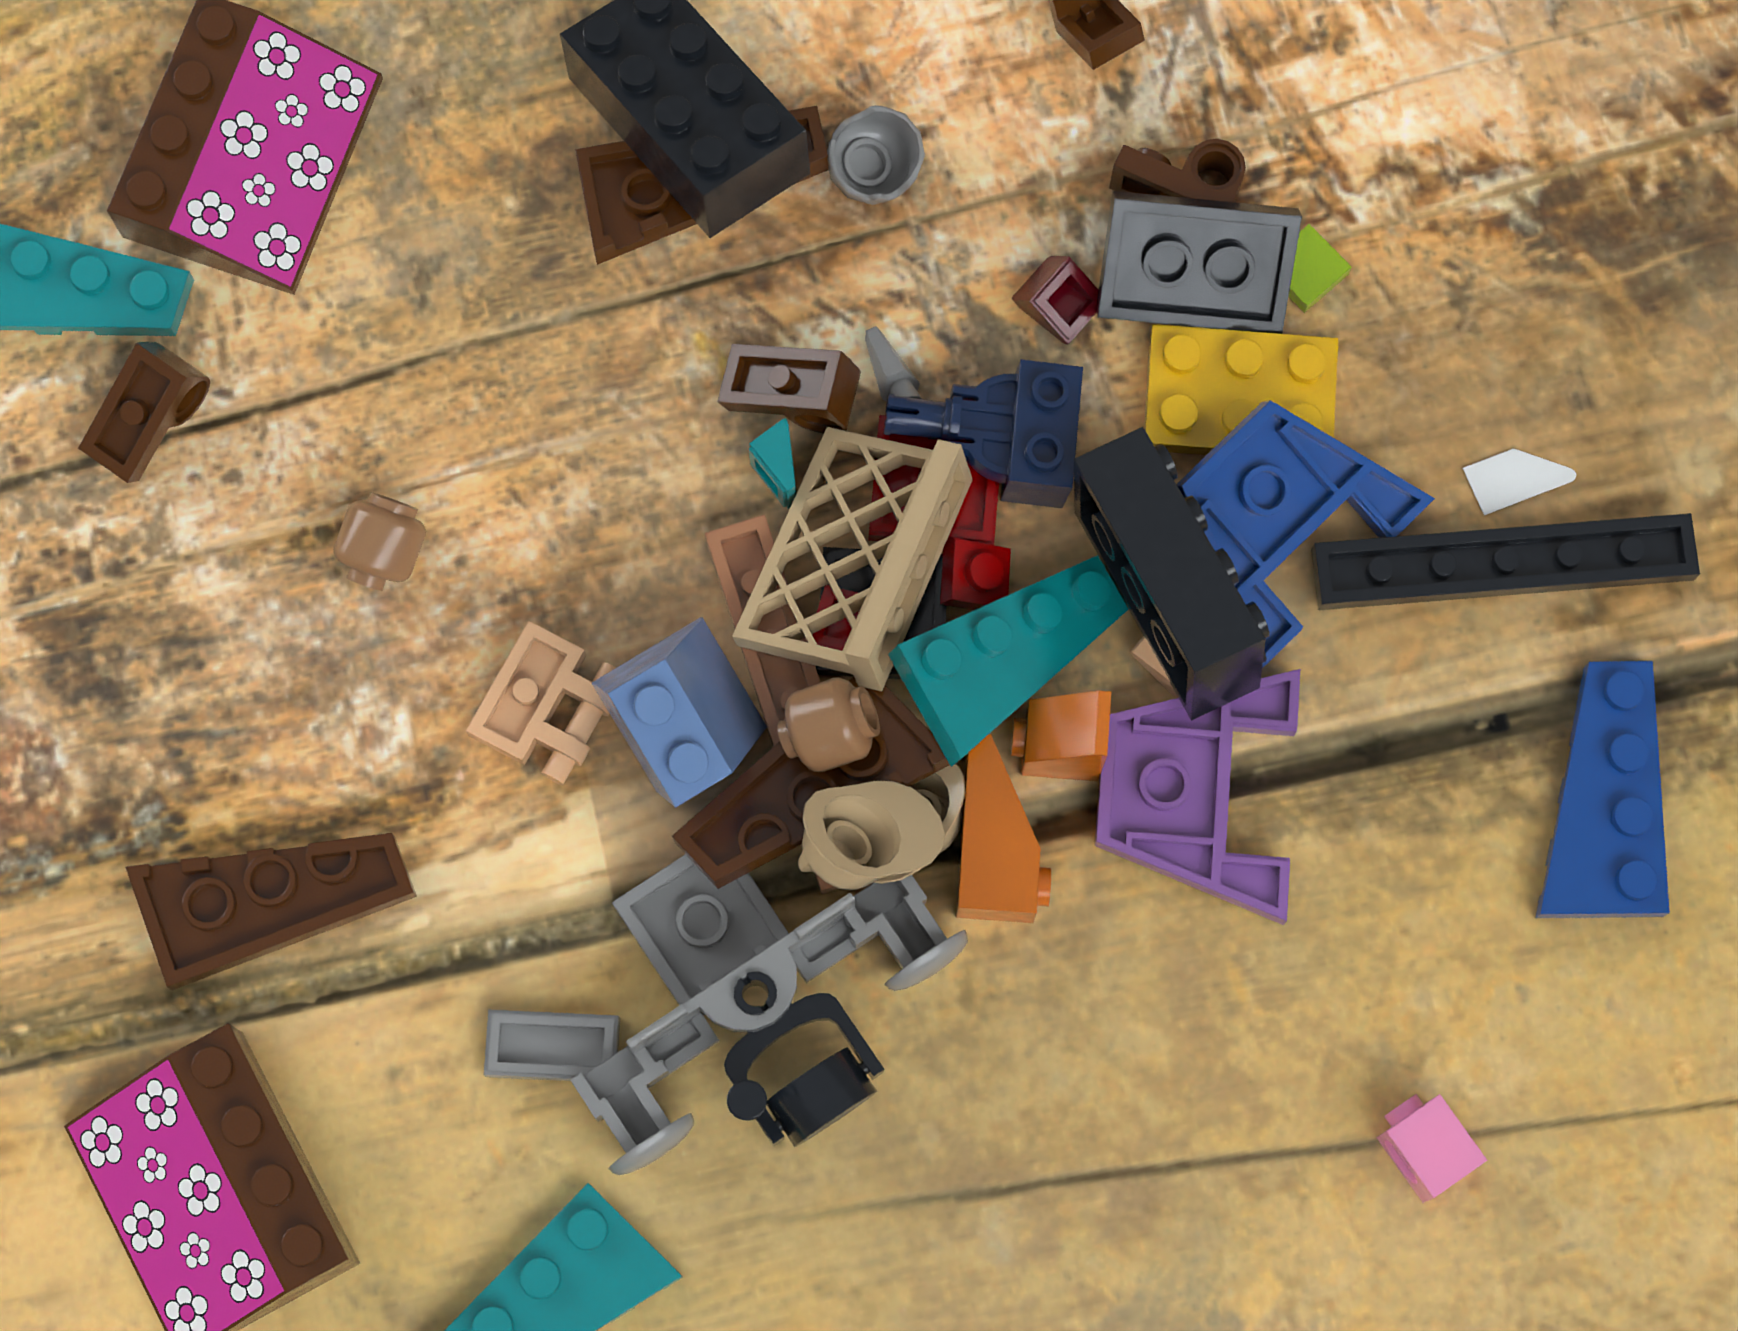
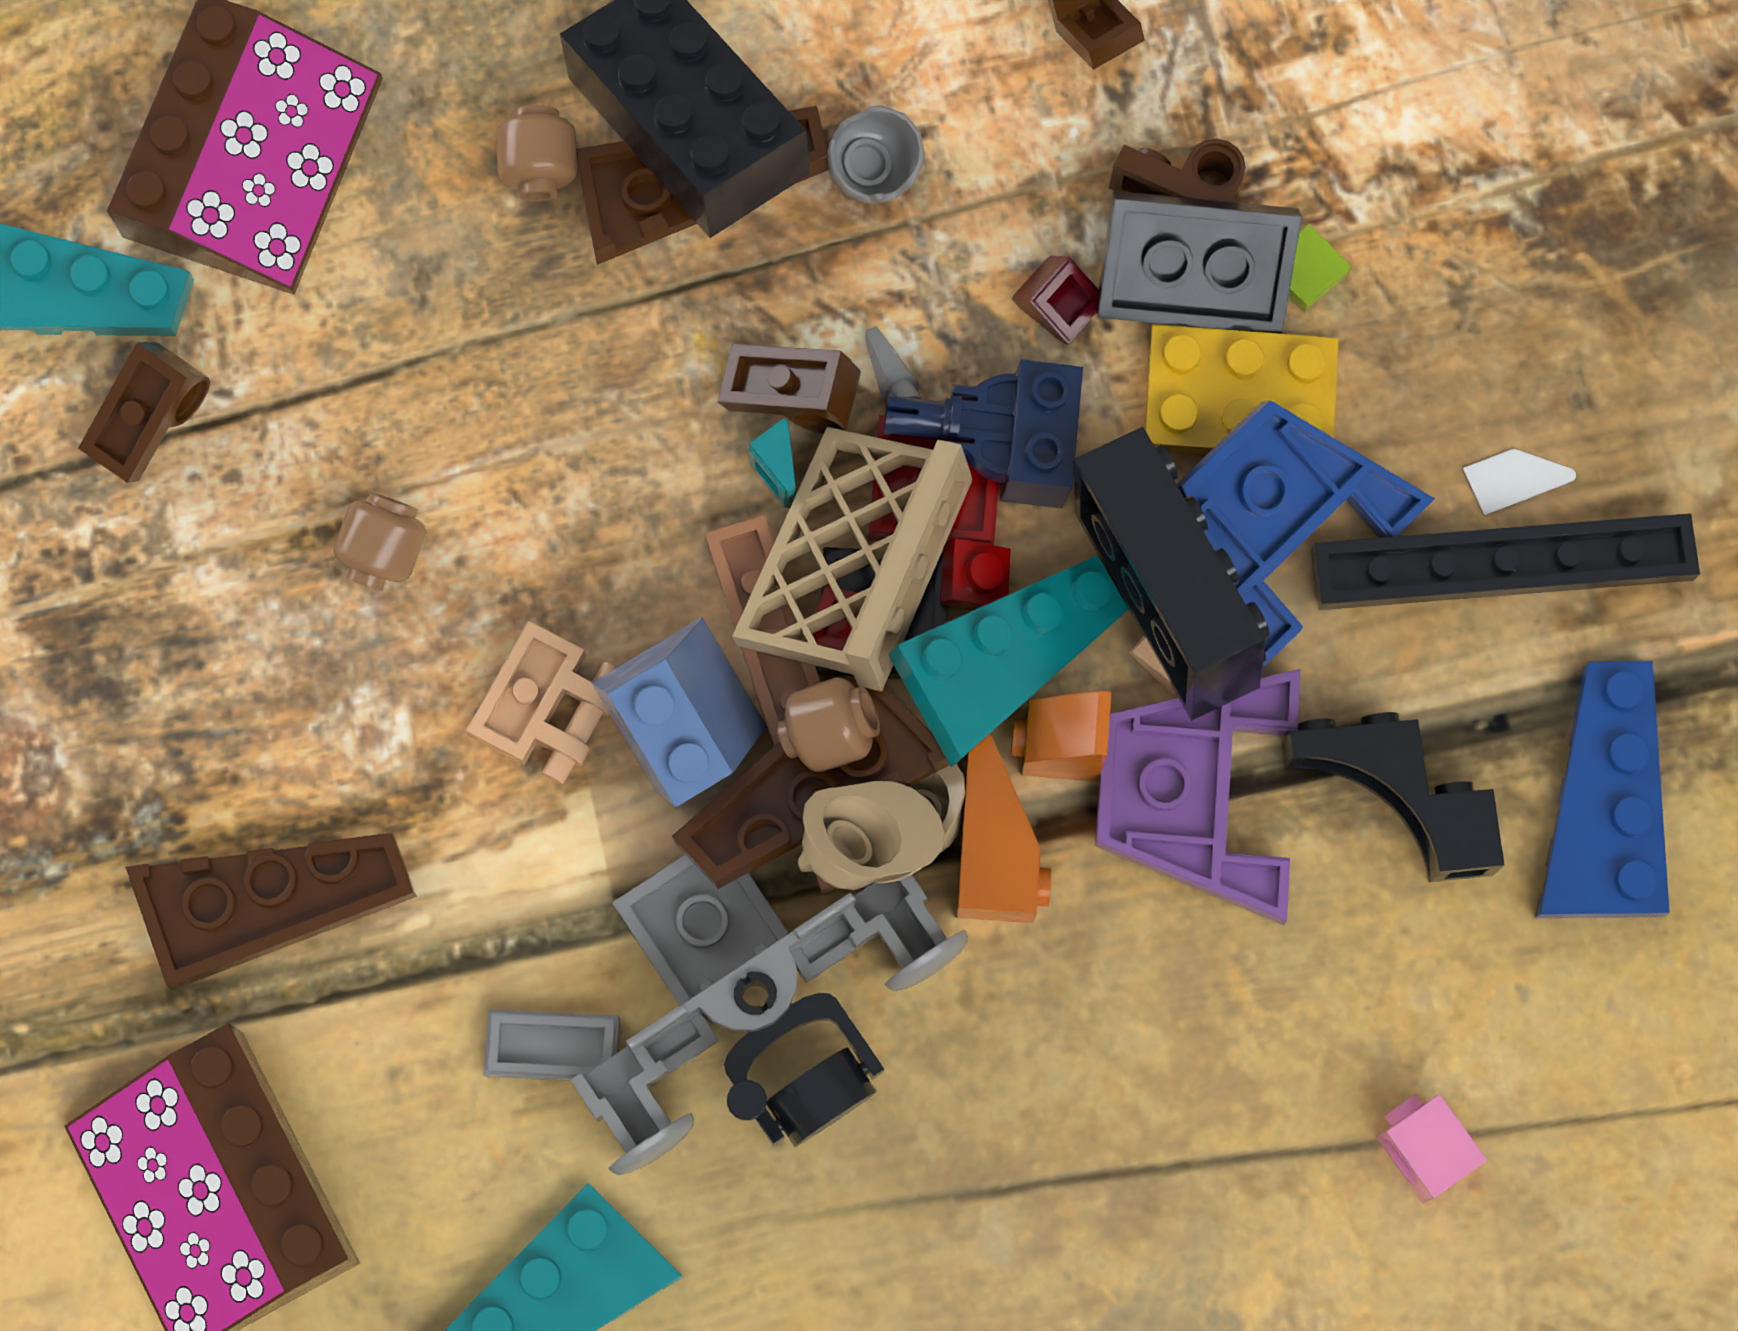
(536, 152): none -> medium nougat head
(1385, 755): none -> black arch

